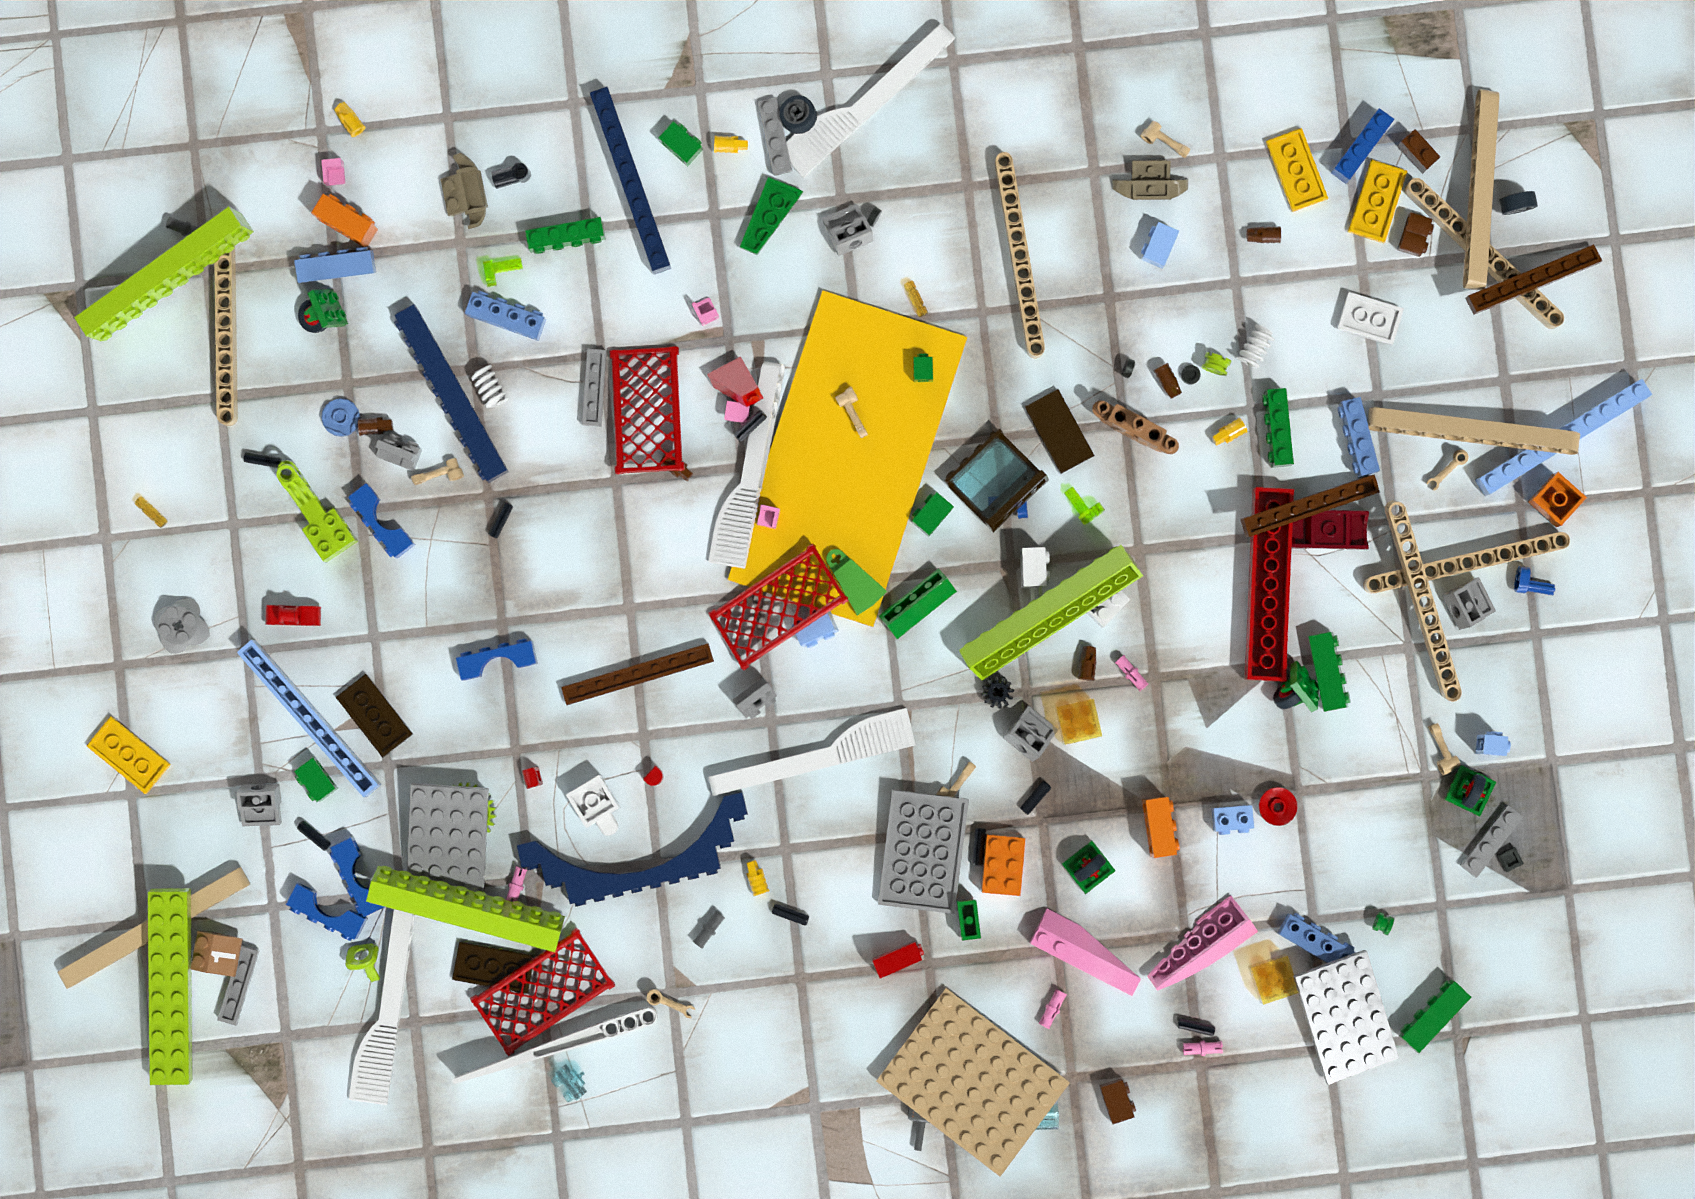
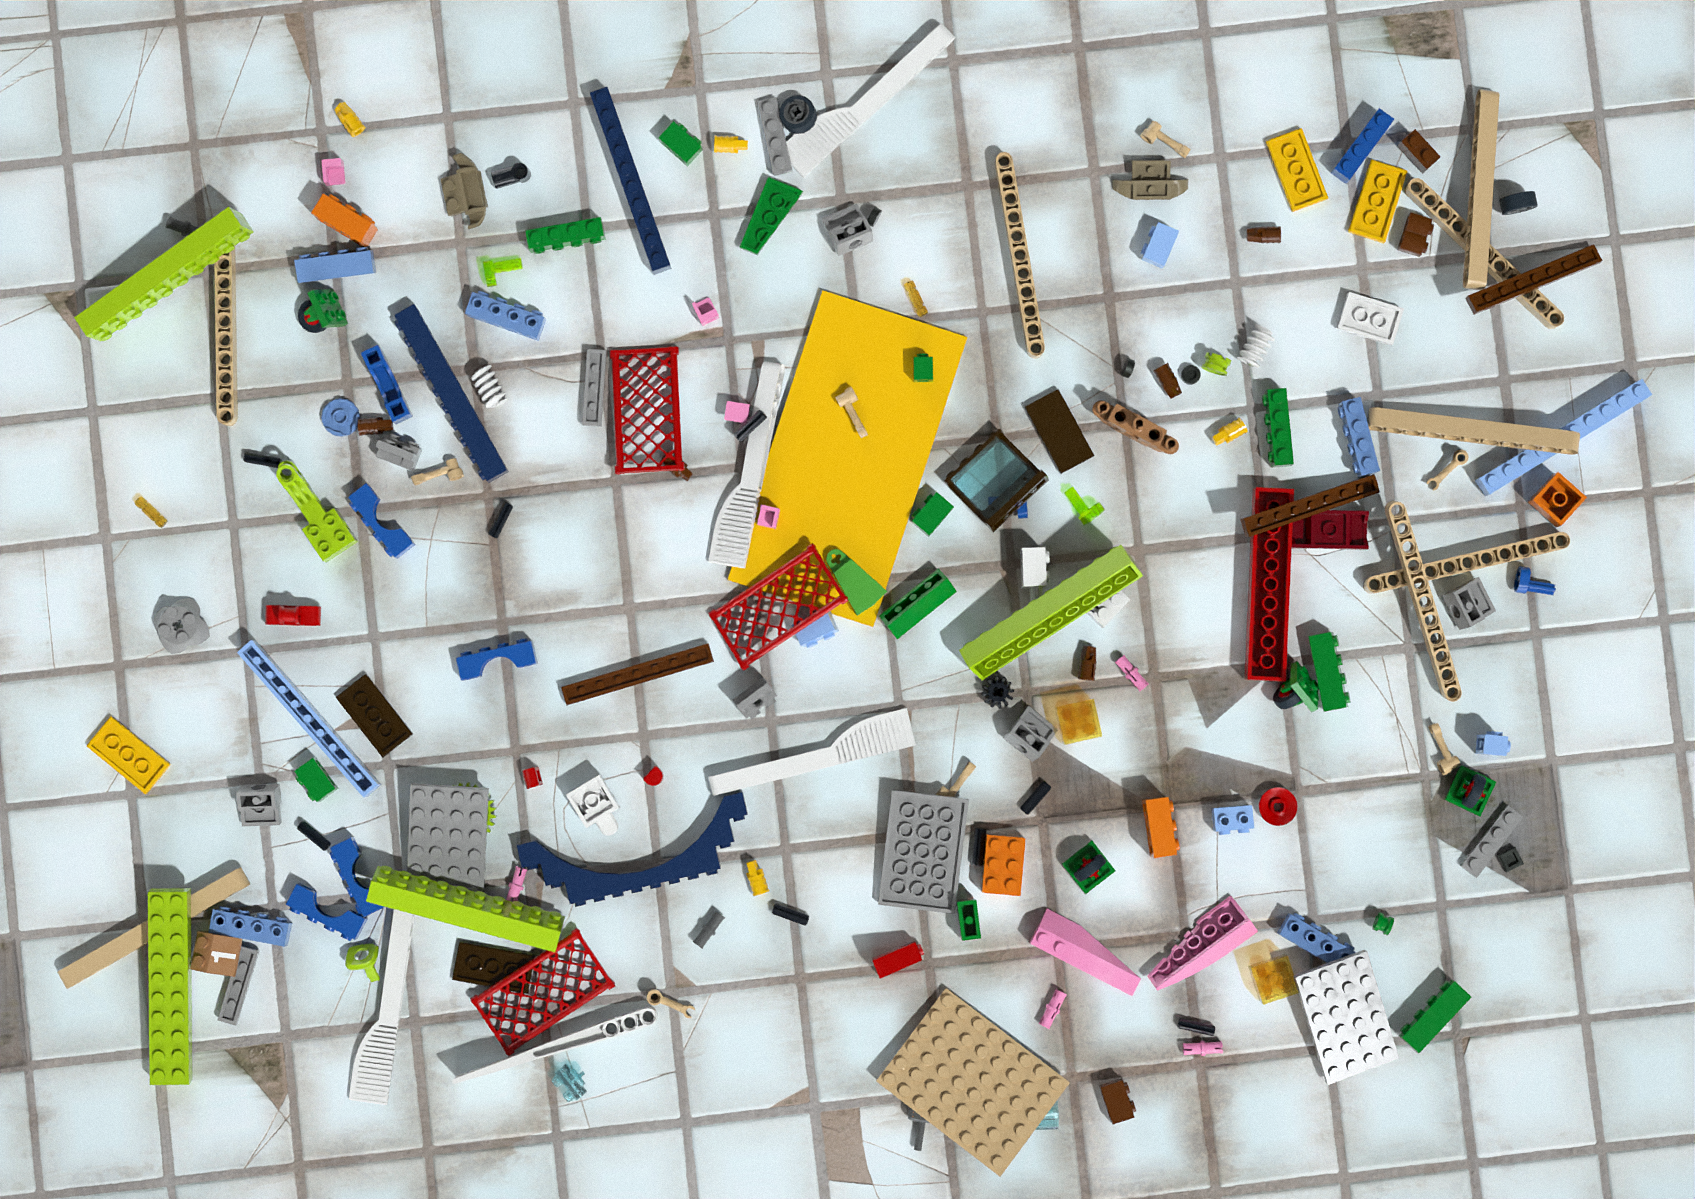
(250, 927): none -> medium blue brick
(387, 384): none -> blue arch
(736, 382): slope -> none

